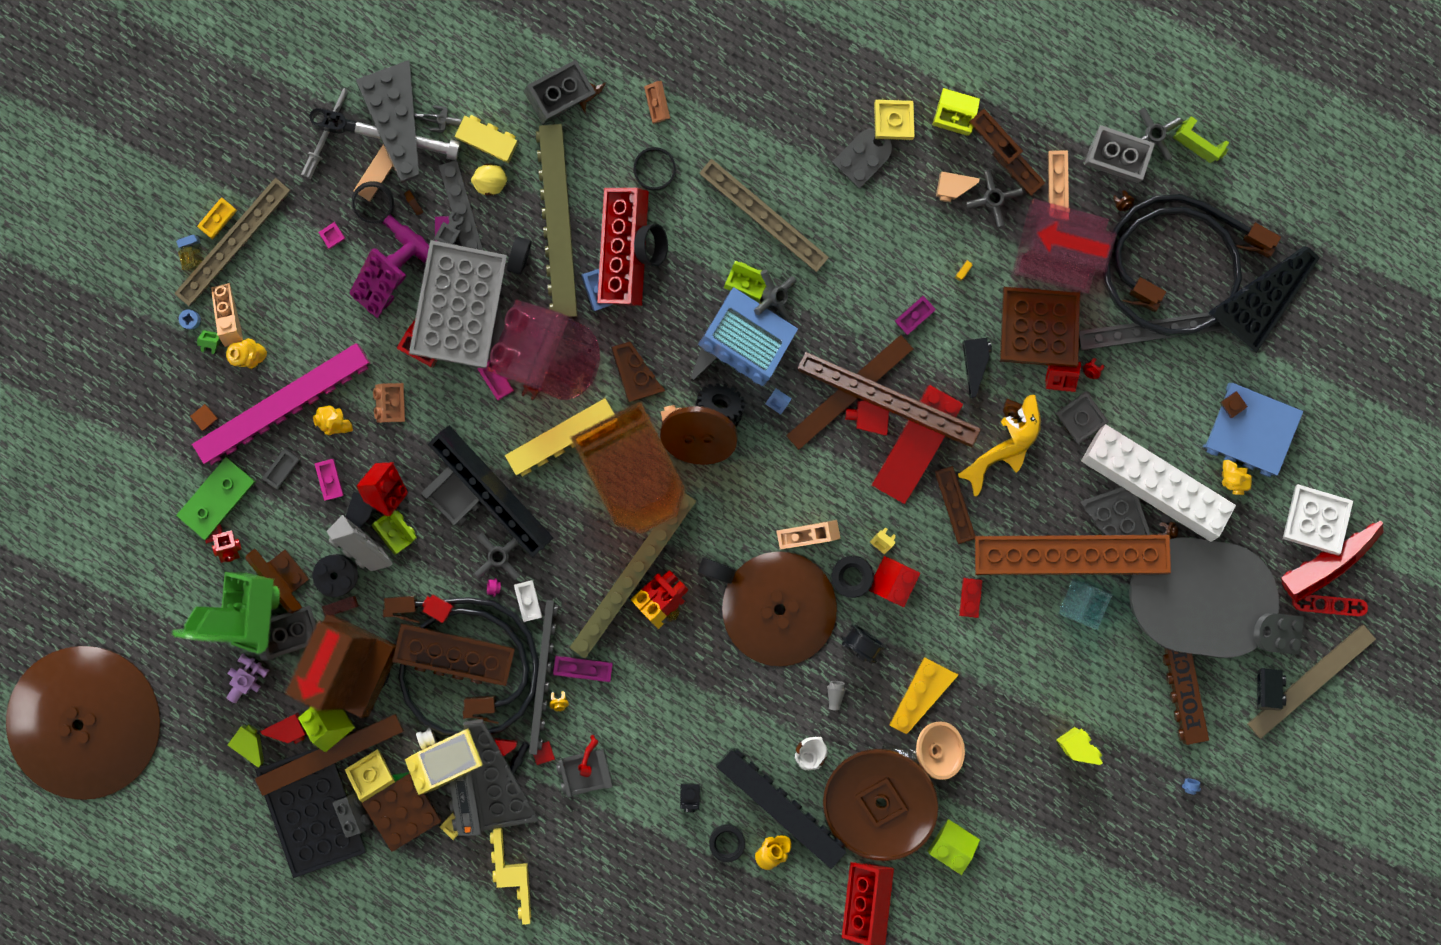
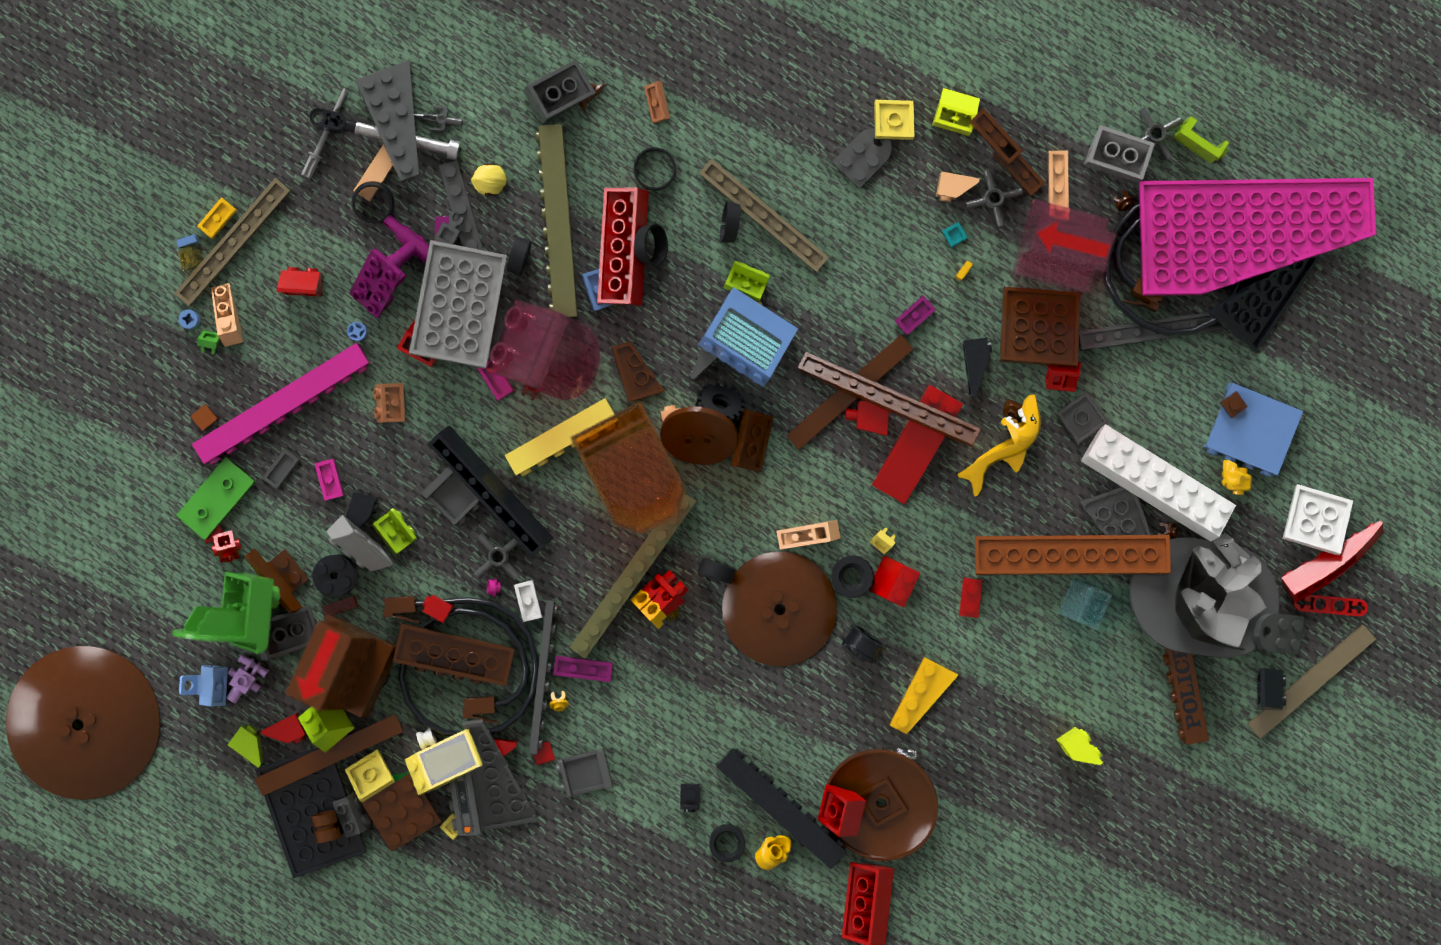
(210, 685): none -> light blue piece
(246, 353): yellow head -> none
(300, 282): none -> slope
(326, 826): none -> reddish brown wheel
(331, 420): yellow head -> none
(332, 235): dark pink plate -> none
(353, 329): none -> medium blue wheel
(382, 488): red slope -> none
(413, 202): reddish brown tile -> none
(487, 138): light yellow brick -> none
(511, 875): light yellow bracket -> none
(517, 759): black bar -> none
(585, 770): red piece -> none
(731, 216): none -> black tyre
(752, 440): none -> reddish brown tile
(775, 295): dark grey bar -> none
(778, 401): medium blue plate -> none
(811, 753): white hair -> none
(835, 694): light grey cone -> none
(841, 811): none -> red slope
(947, 748): light nougat dish -> none
(954, 234): none -> teal tile
(954, 846): lime slope -> none
(955, 505): reddish brown tile -> none
(1092, 370): red plate -> none
(1191, 786): medium blue plate -> none
(1216, 600): none -> light grey piece
(1232, 230): none -> dark pink wing

